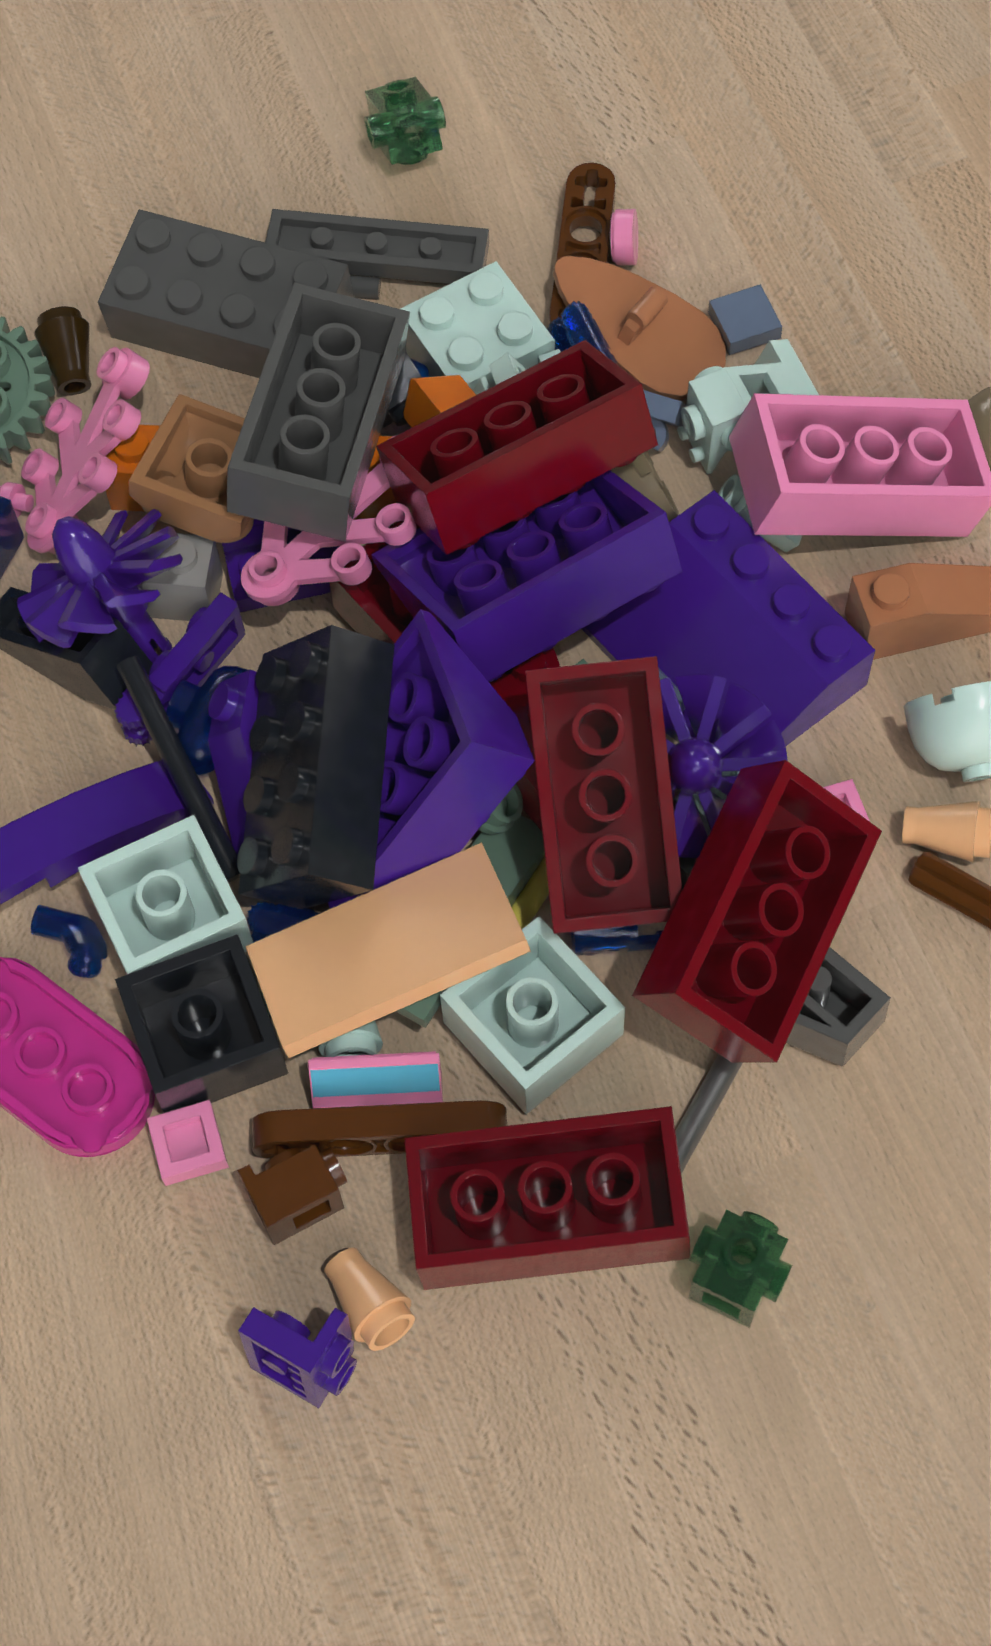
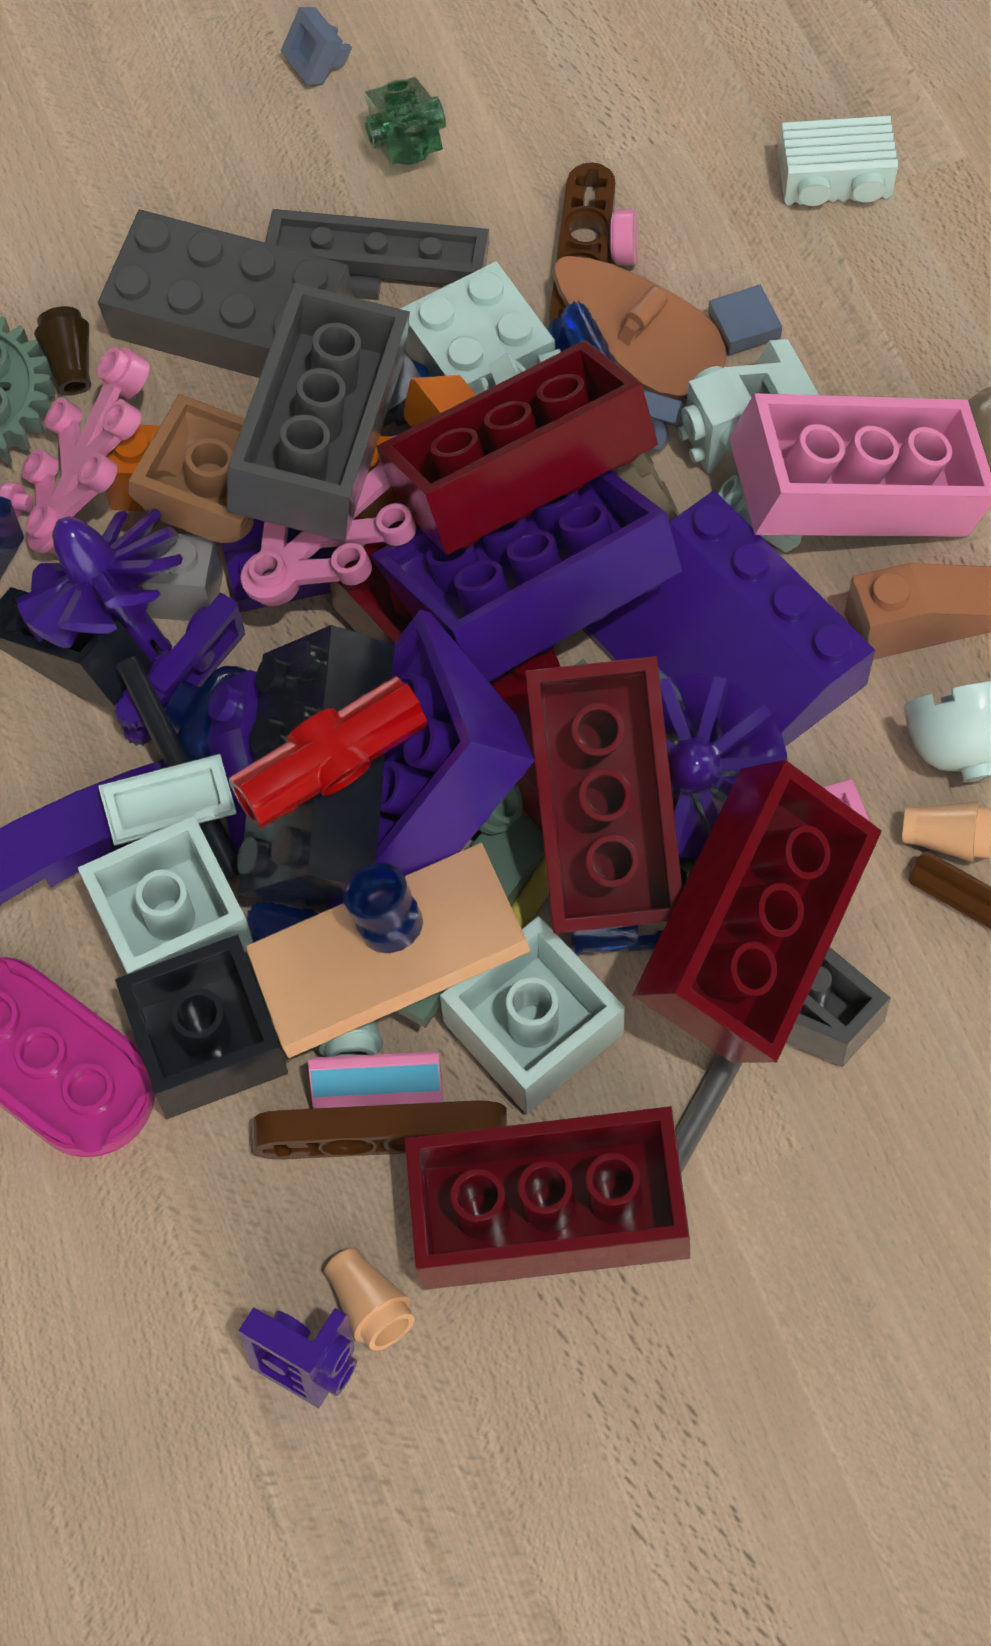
(79, 937): clear blue arm -> none
(166, 796): none -> light aqua tile
(187, 1143): bright pink plate -> none
(295, 1190): reddish brown brick -> none
(314, 46): none -> sand blue tile
(328, 752): none -> red piece
(383, 908): none -> clear blue wheel
(734, 1287): clear green brick -> none
(837, 160): none -> light aqua brick

